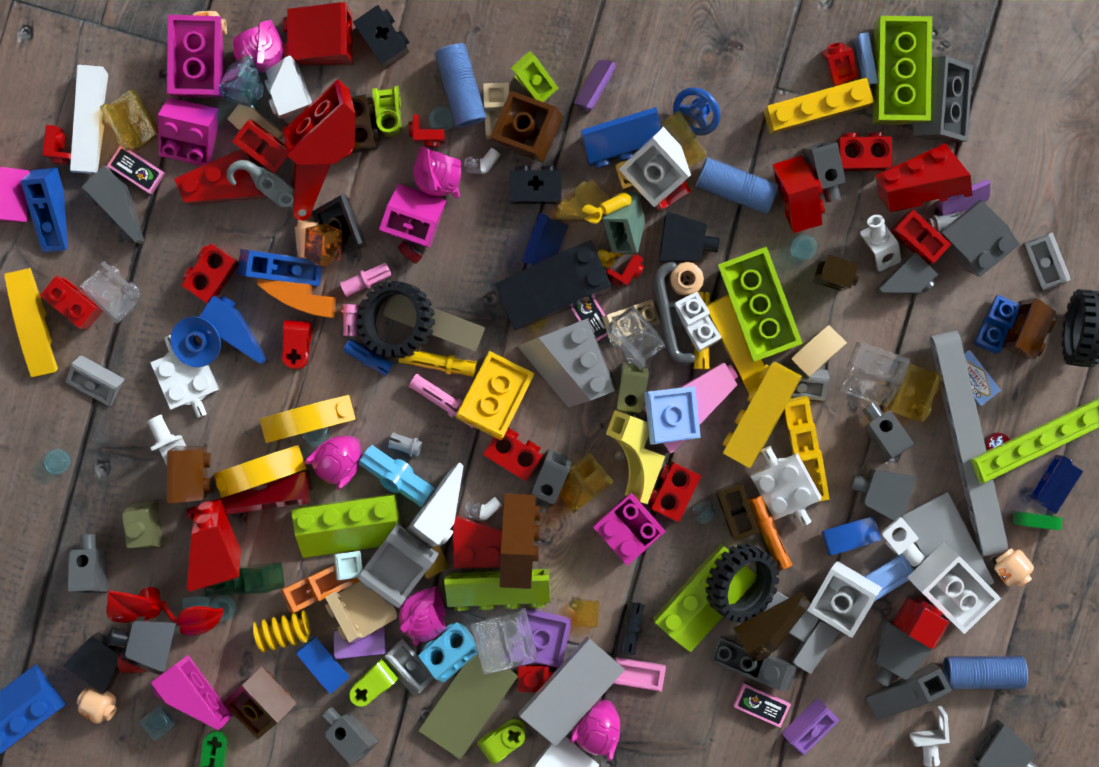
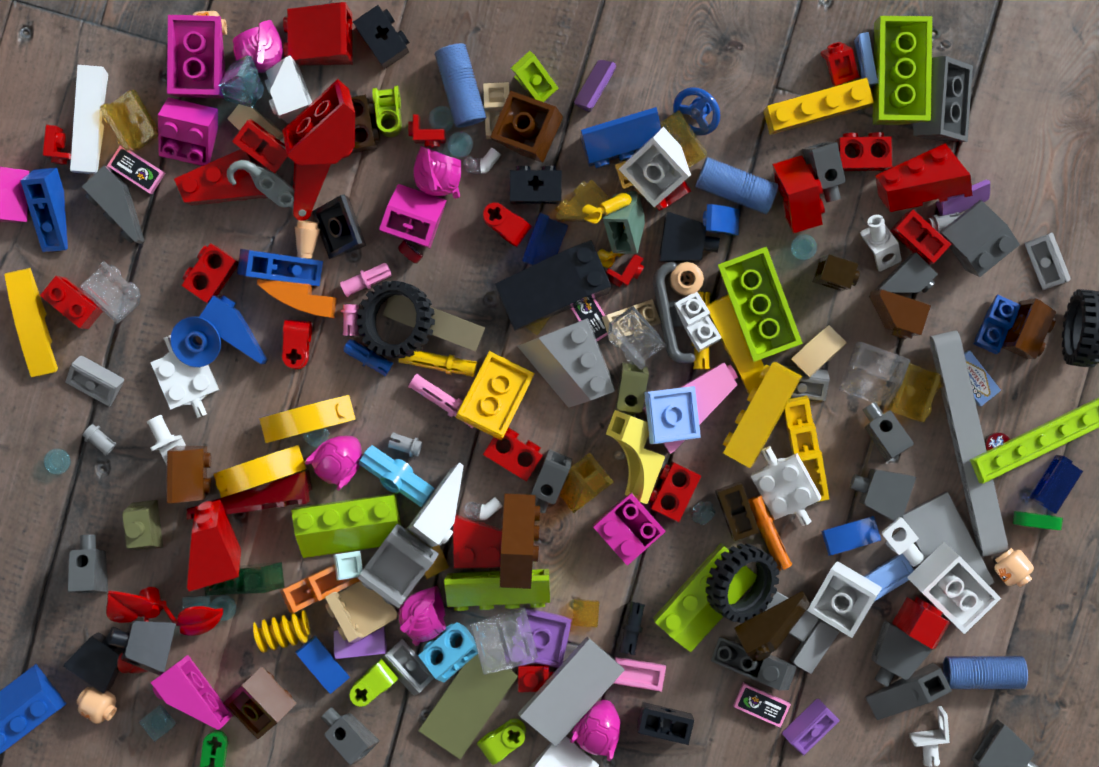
(99, 439): none -> light grey pin
(323, 244): clear orange brick -> none
(460, 144): none -> clear light blue plate
(509, 227): none -> red piece
(665, 723): none -> black brick
(721, 219): none -> blue slope
(900, 314): none -> reddish brown slope

